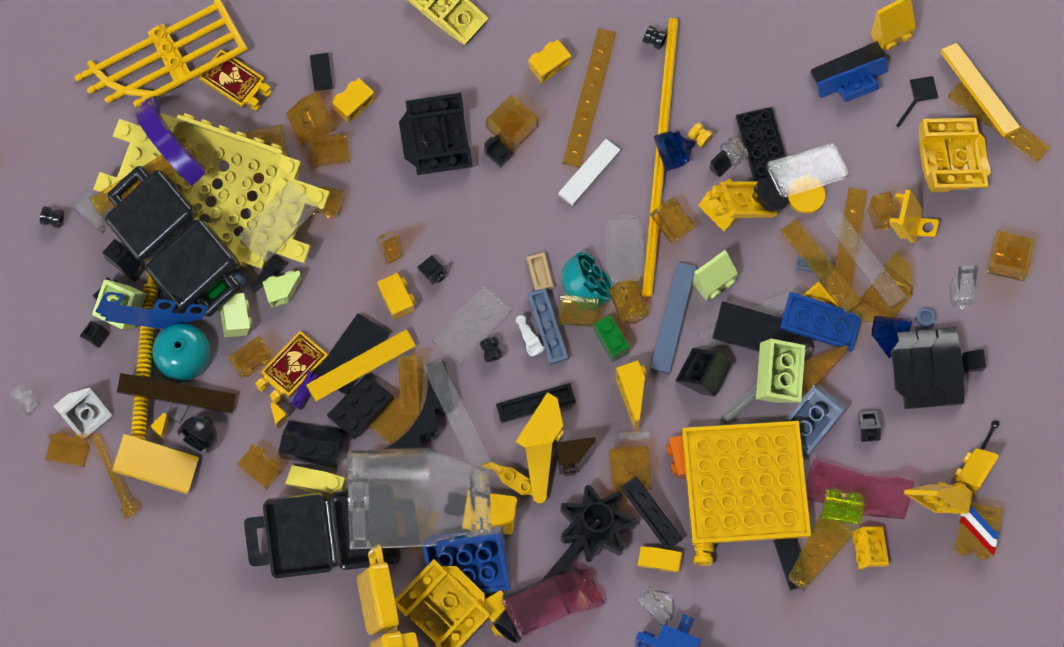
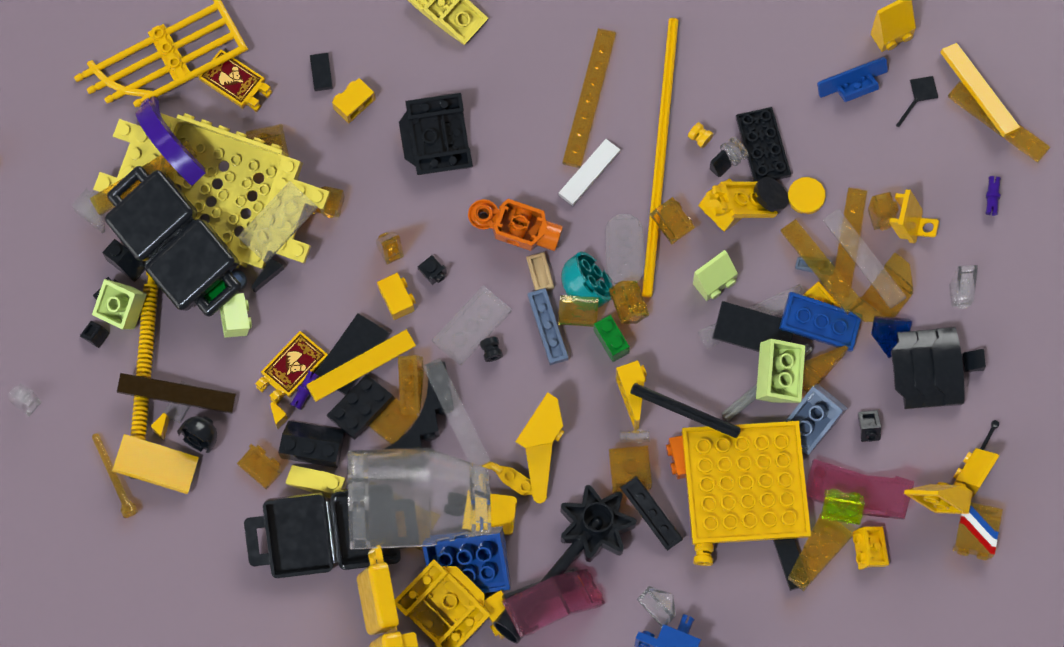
(51, 217): black wheel -> none
(67, 450): clear yellow bracket -> none
(82, 411): white slope -> none
(152, 318): blue piece -> none
(181, 352): teal cylinder -> none
(250, 357): clear yellow brick -> none
(281, 288): yellowish green slope -> none
(310, 118): clear yellow slope -> none
(329, 150): clear yellow bracket -> none
(497, 151): black bracket -> none
(512, 122): clear yellow brick -> none
(516, 224): none -> orange brick
(527, 404): black tile -> none
(532, 342): white piece -> none
(549, 60): yellow brick -> none
(574, 454): dark brown slope -> none
(654, 37): black wheel -> none
(660, 559): yellow slope -> none
(673, 149): clear blue slope -> none
(673, 318): sand blue tile -> none
(685, 410): none -> black axle
(704, 371): black slope -> none
(807, 170): clear tile -> none
(847, 62): black tile -> none
(925, 317): sand blue tile -> none
(953, 154): yellow slope -> none
(993, 195): none -> dark purple pin
(1010, 256): clear yellow brick -> none

